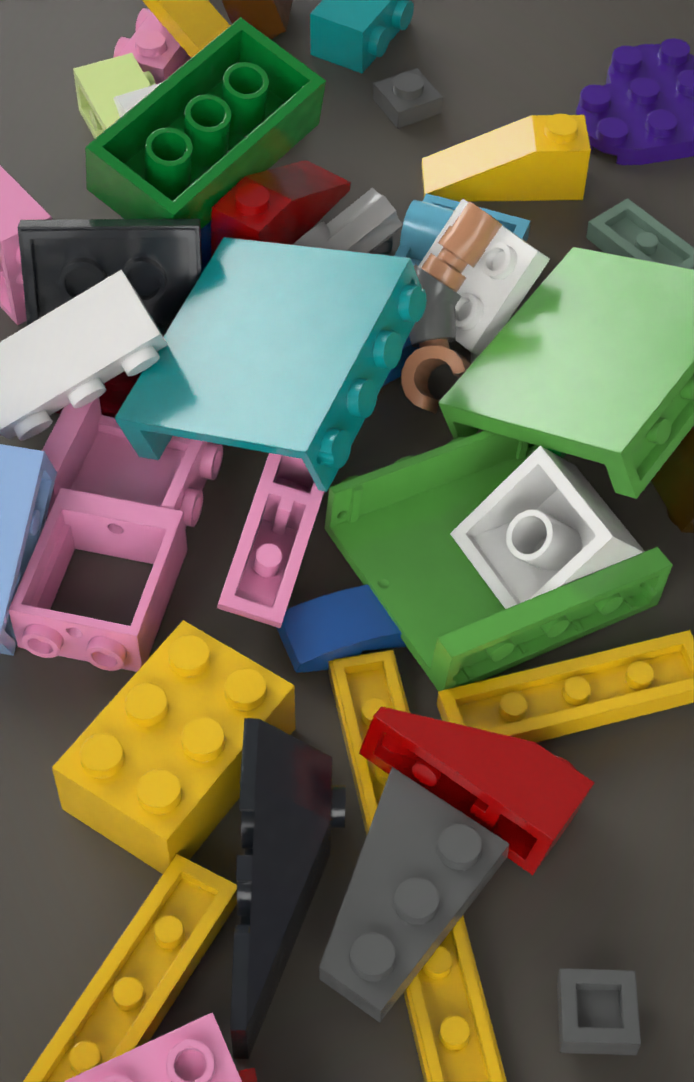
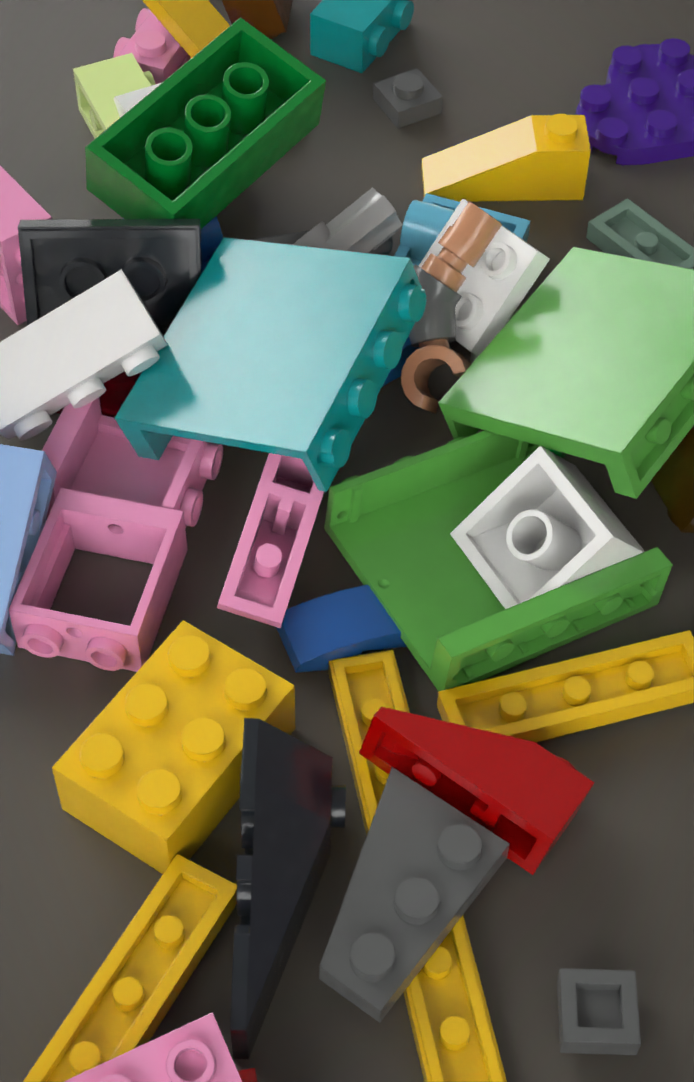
(277, 204): red slope -> none

